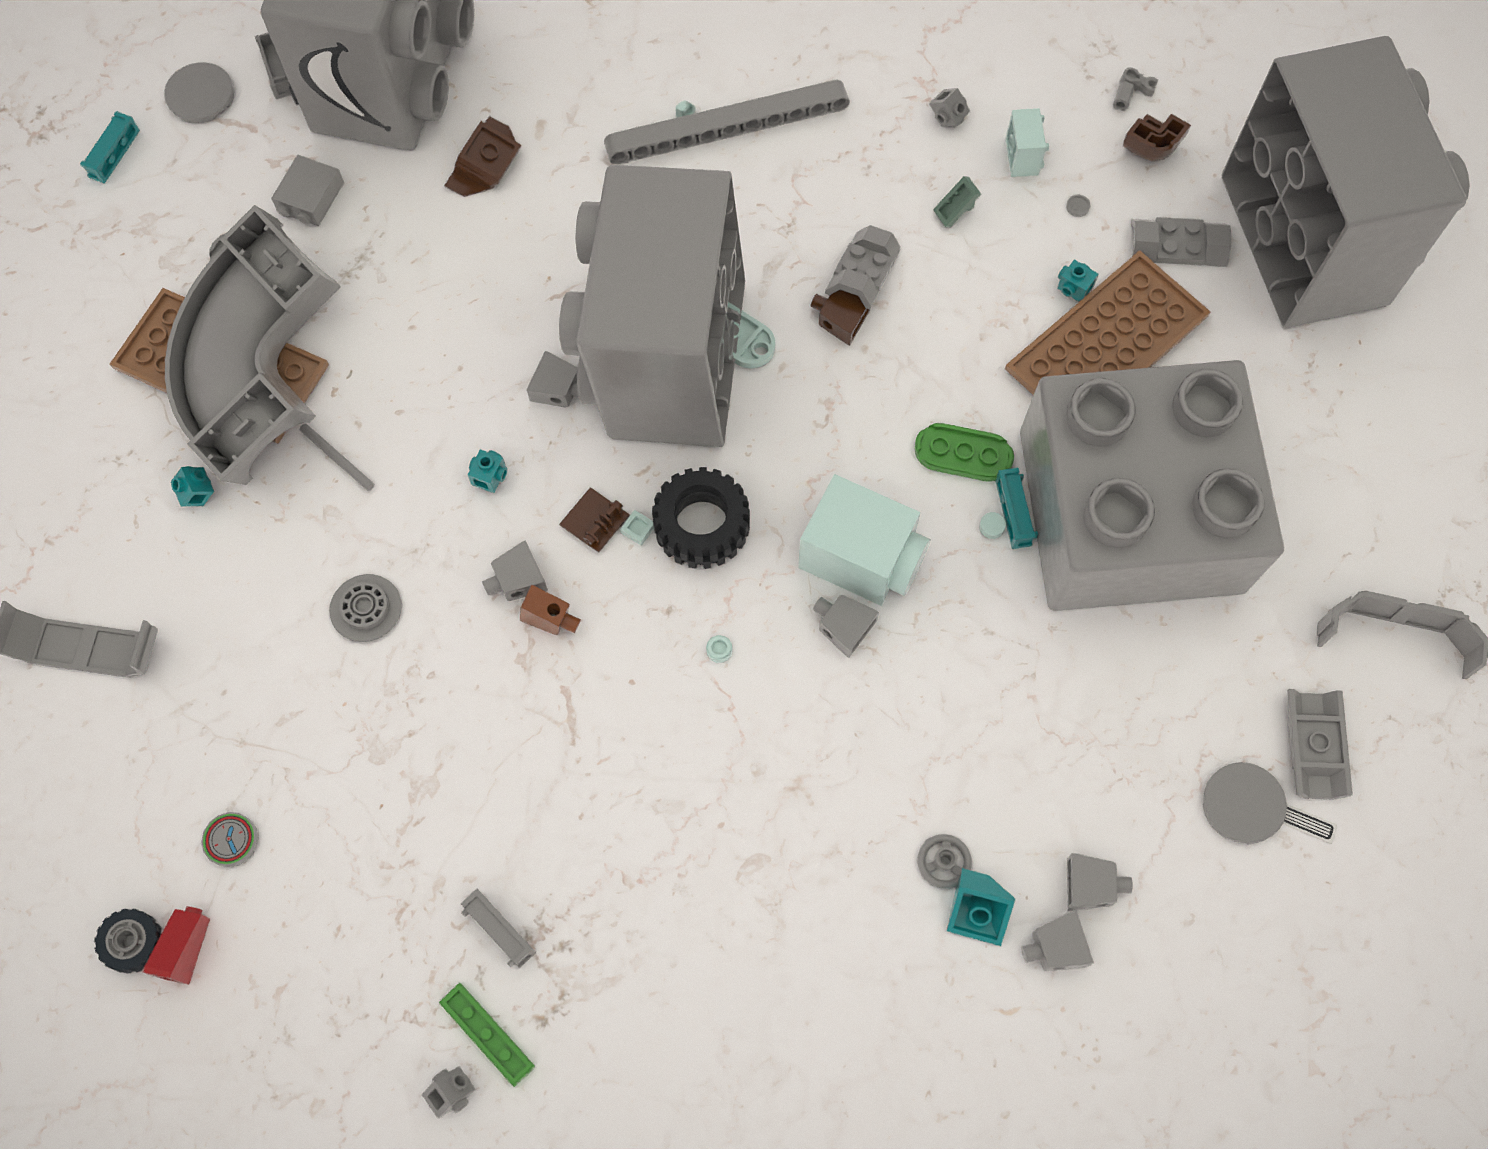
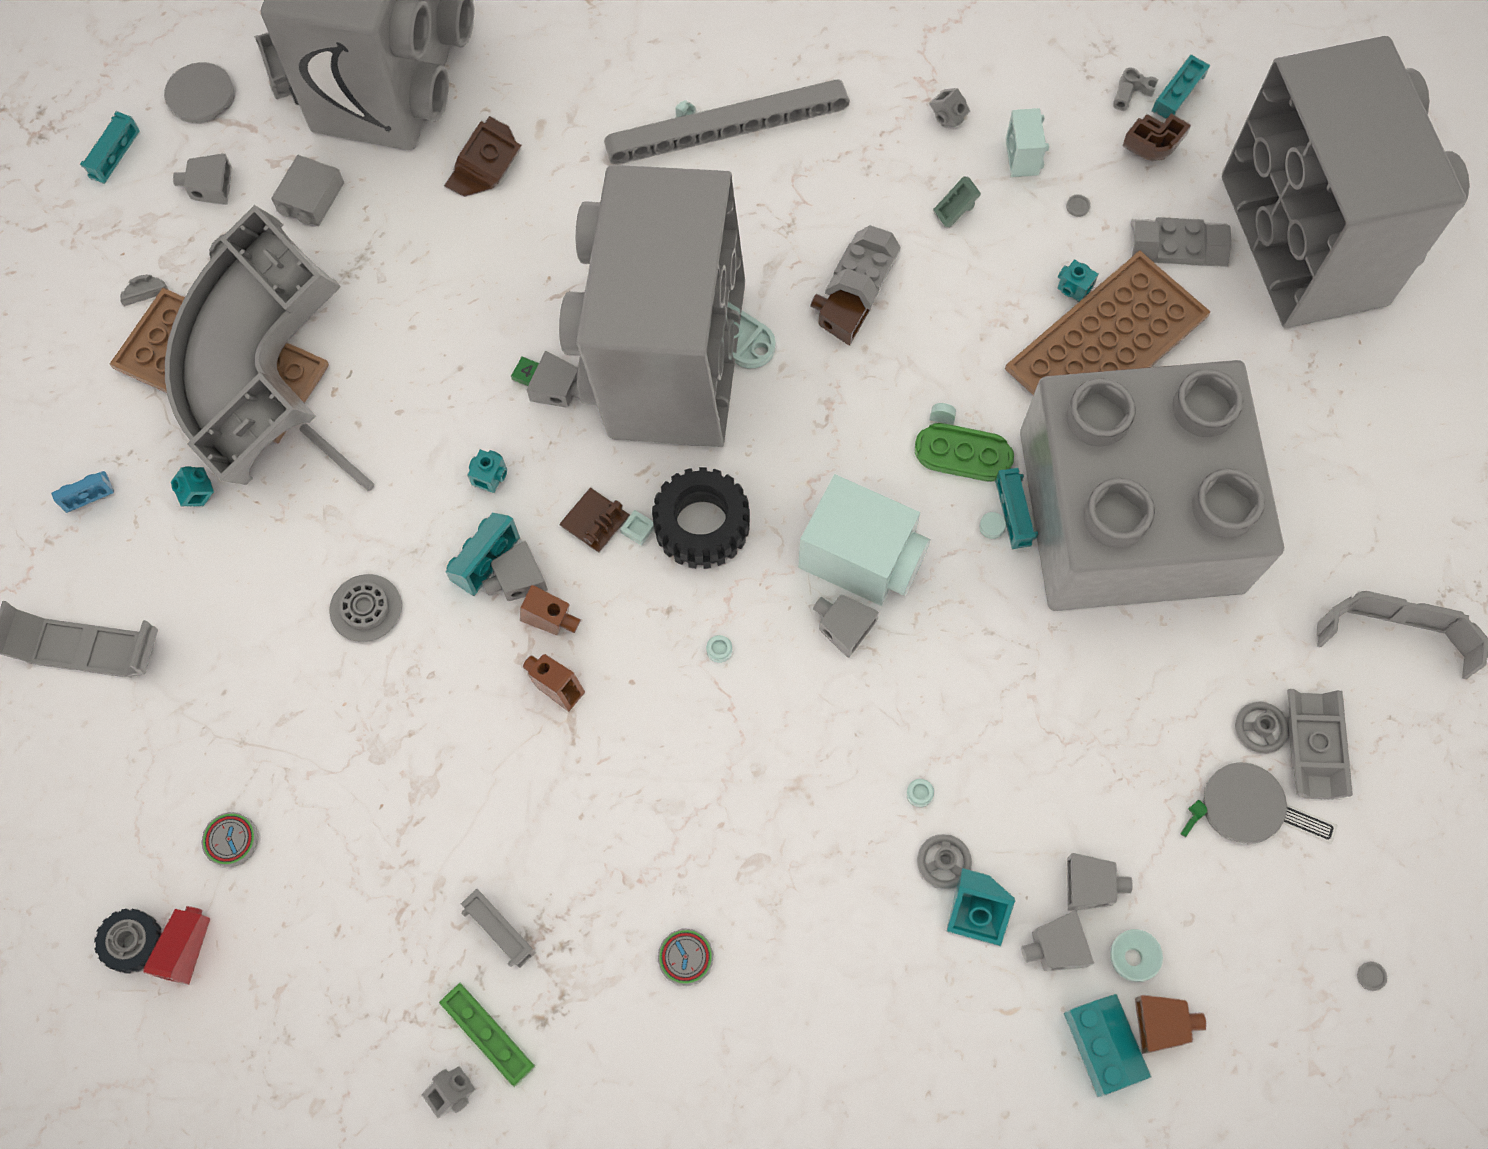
(83, 492): none -> dark azure bracket
(141, 288): none -> light grey tile
(206, 178): none -> light grey torso
(473, 564): none -> teal slope
(524, 371): none -> green tile
(554, 680): none -> dark orange torso
(685, 957): none -> tile
(920, 792): none -> light aqua tile
(943, 413): none -> light aqua tile
(1107, 1045): none -> teal slope
(1146, 946): none -> light aqua piece
(1166, 1023): none -> dark orange torso
(1180, 86): none -> teal container
(1198, 809): none -> green hand
(1269, 718): none -> light grey piece
(1372, 976): none -> light grey piece

